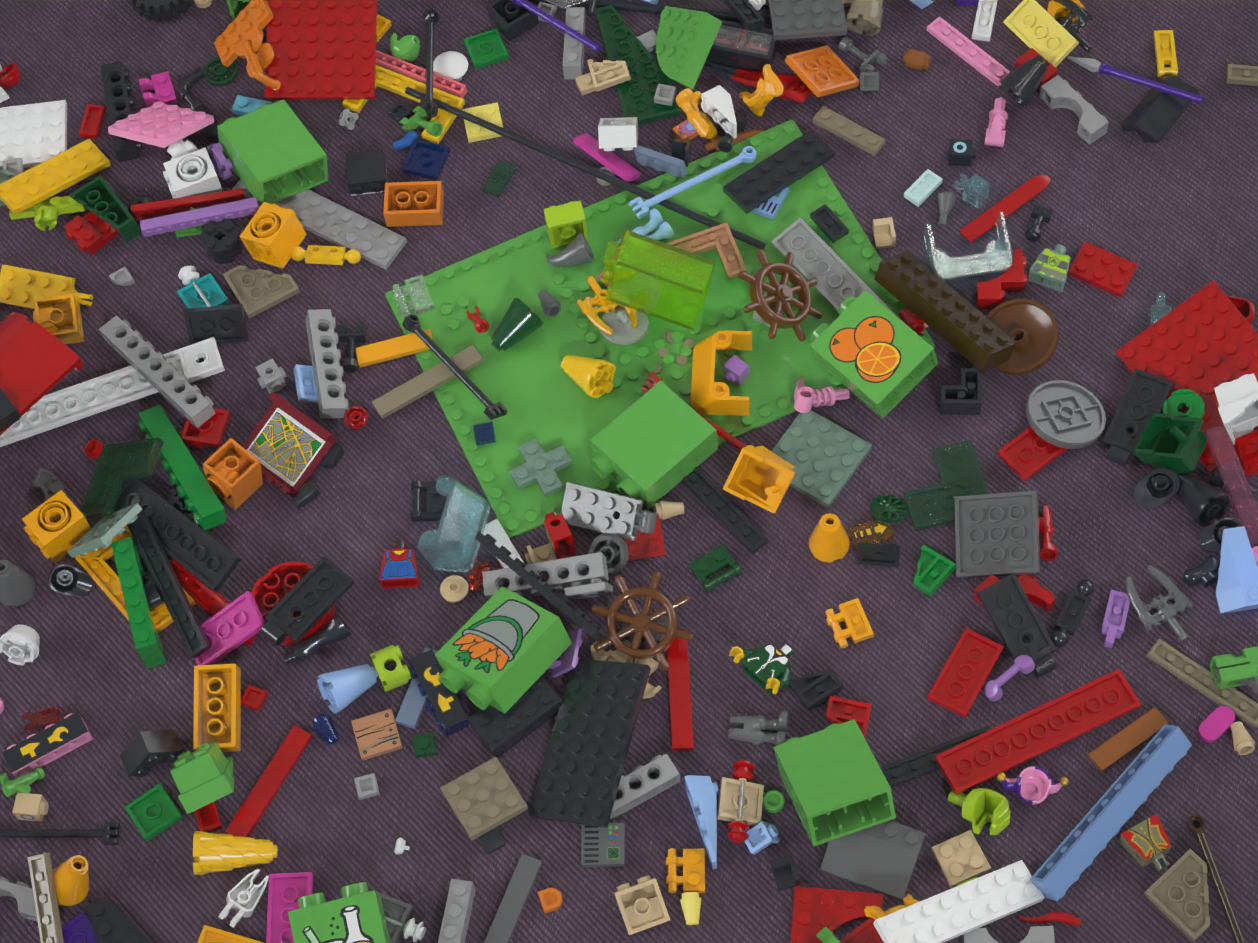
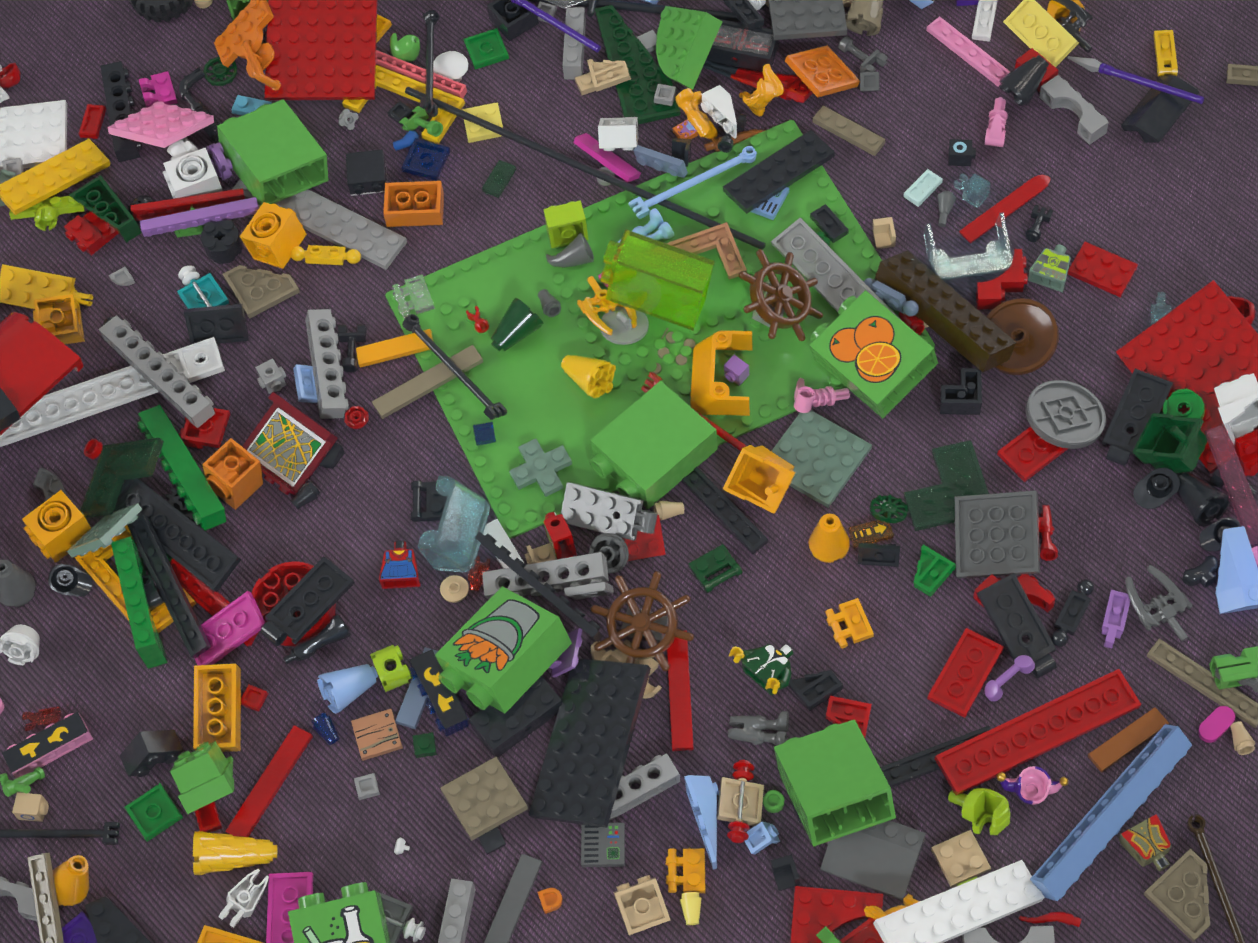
(892, 298): none -> sand blue plate
(917, 59): dark orange brick -> none

